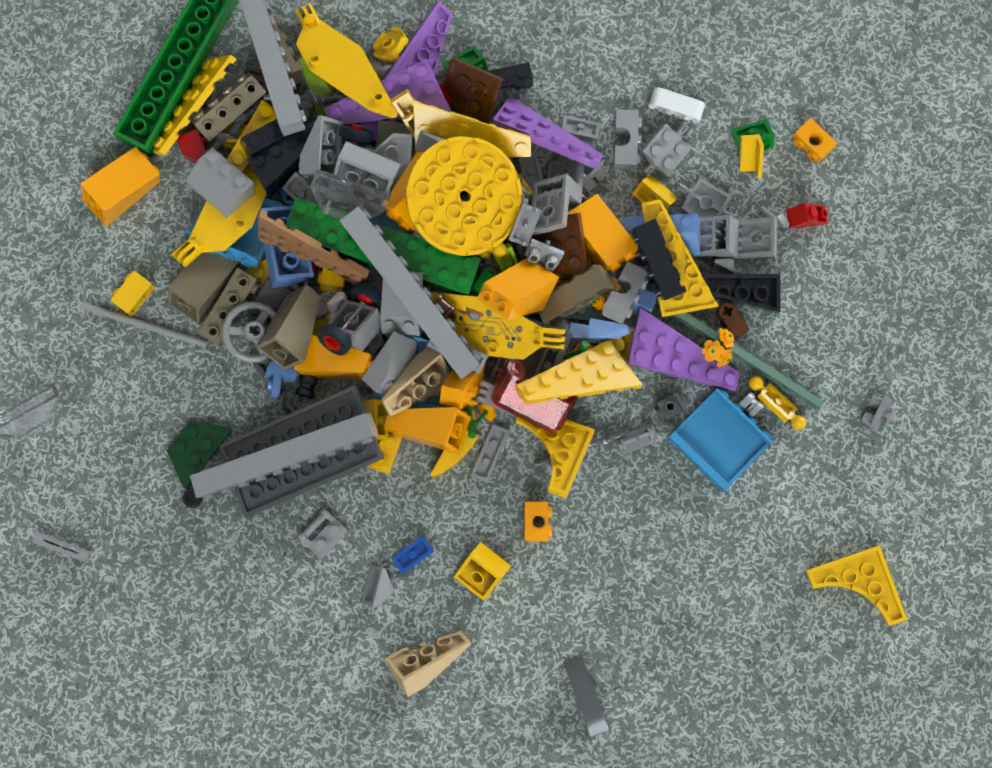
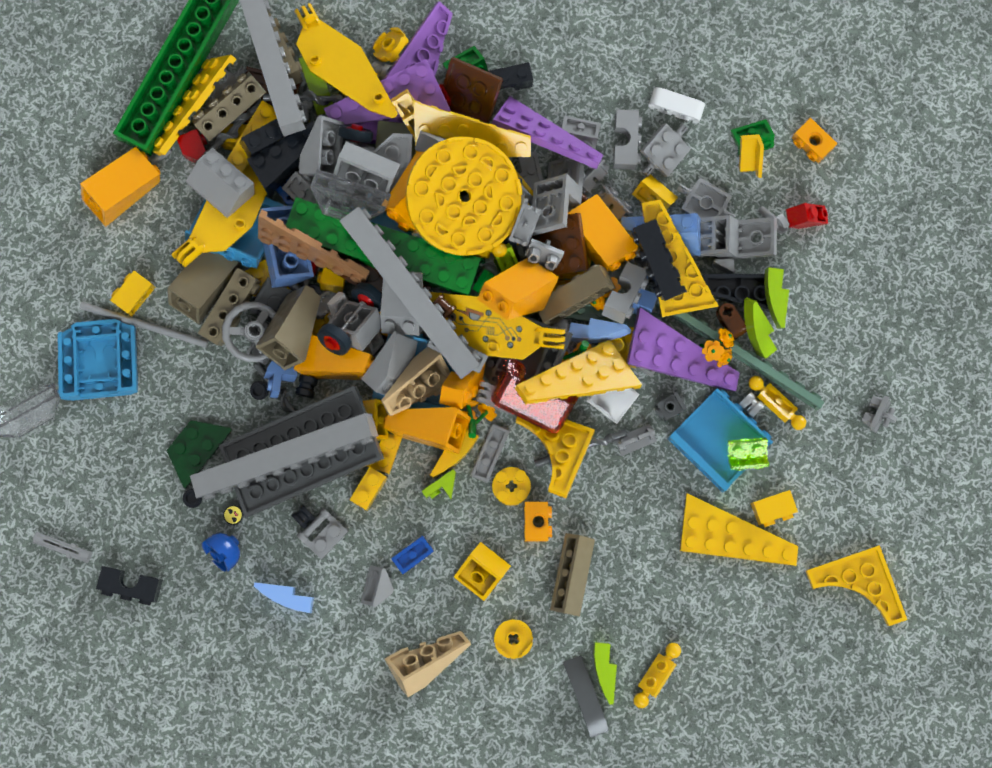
(97, 360): none -> dark azure wedge
(111, 582): none -> black arch
(223, 550): none -> blue cylinder
(233, 515): none -> light yellow tile
(259, 390): none -> black plate
(286, 597): none -> light blue slope
(303, 516): none -> black wheel
(368, 488): none -> yellow brick
(445, 482): none -> lime slope
(502, 479): none -> yellow plate
(502, 640): none -> yellow plate
(572, 574): none -> dark tan brick
(605, 672): none -> lime slope
(611, 197): none -> light grey hinge
(614, 403): none -> white piece
(657, 675): none -> yellow plate
(722, 534): none -> yellow wing
(748, 454): none -> clear neon green bracket
(758, 329): none -> lime slope
(774, 507): none -> yellow brick
(776, 296): none -> lime slope

